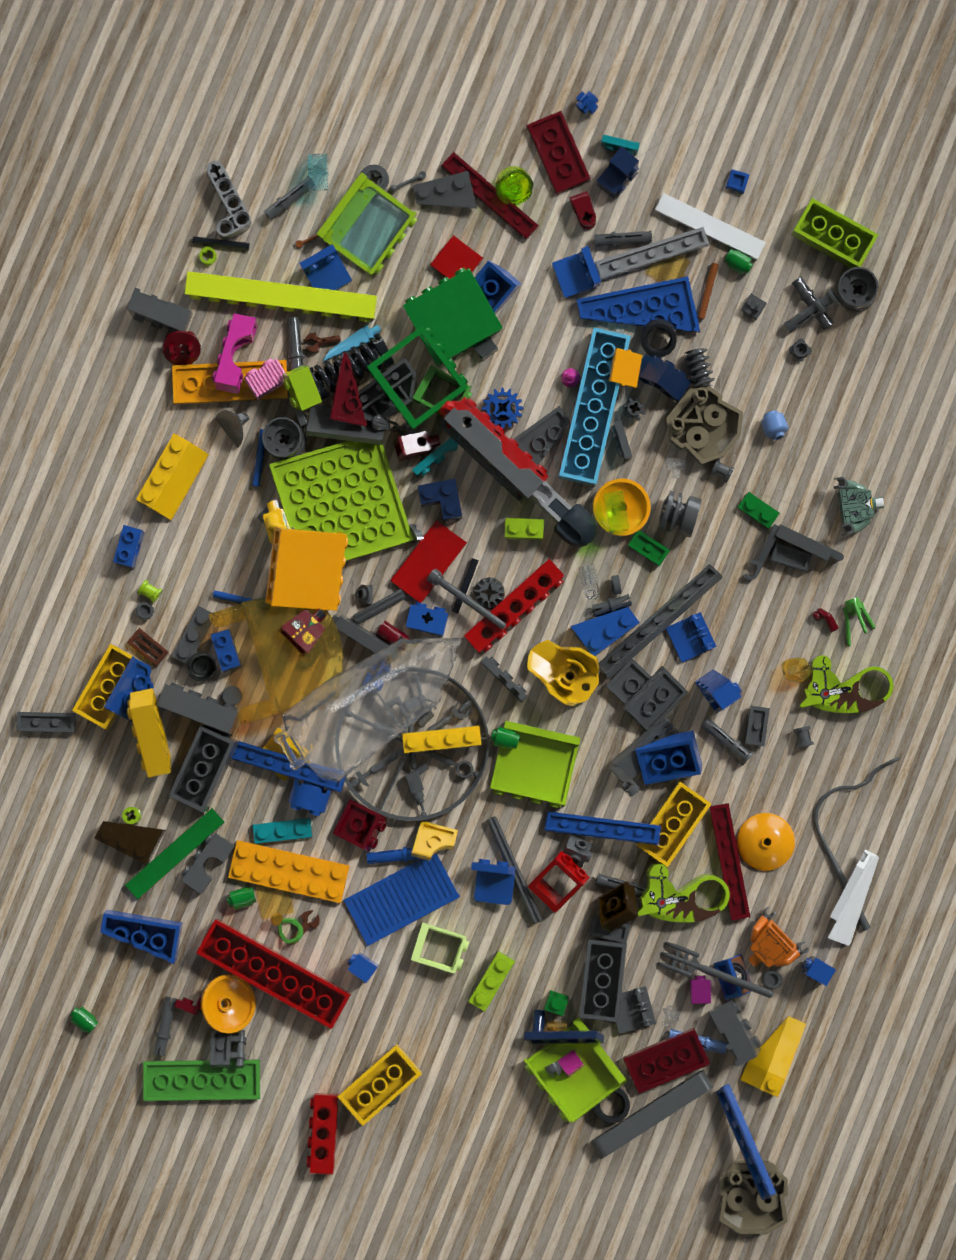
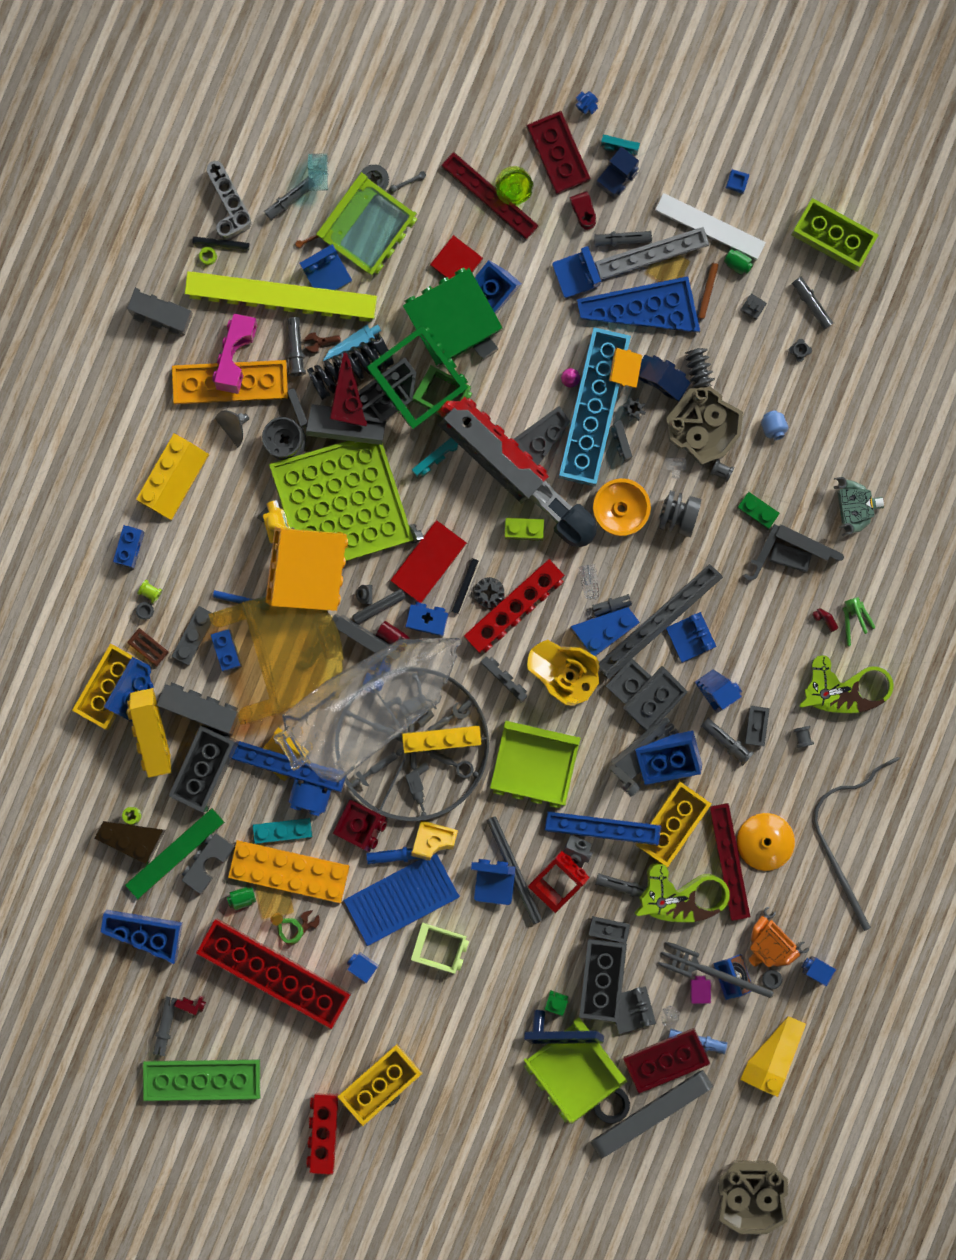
(46, 722): dark grey plate -> none
(83, 1020): green brick -> none
(190, 346): dark red plate -> none
(201, 666): pearl dark grey hair -> none
(221, 1049): dark grey plate -> none
(232, 695): dark grey tile -> none
(238, 1006): light orange dish -> none
(259, 461): blue bar -> none
(266, 378): bright pink brick -> none
(301, 388): lime brick -> none
(304, 630): dark red torso -> none
(382, 423): dark grey piece -> none
(407, 446): dark red torso -> none
(436, 578): dark grey piece -> none
(442, 493): dark blue brick -> none
(446, 191): dark grey wing -> none
(491, 981): lime brick -> none
(505, 738): green brick -> none
(509, 402): blue gear -> none
(552, 1068): dark grey hinge -> none
(557, 1026): clear yellow tile -> none
(571, 1063): dark pink slope -> none
(616, 512): clear neon green brick -> none
(616, 586): dark grey tile -> none
(617, 907): dark brown brick -> none
(648, 548): green plate -> none
(655, 324): black tyre -> none
(736, 1031): dark grey wedge -> none
(745, 1142): blue tile -> none
(796, 669): clear yellow hair -> none
(819, 305): dark grey pin -> none
(852, 899): white wedge -> none
(857, 278): dark grey wheel -> none

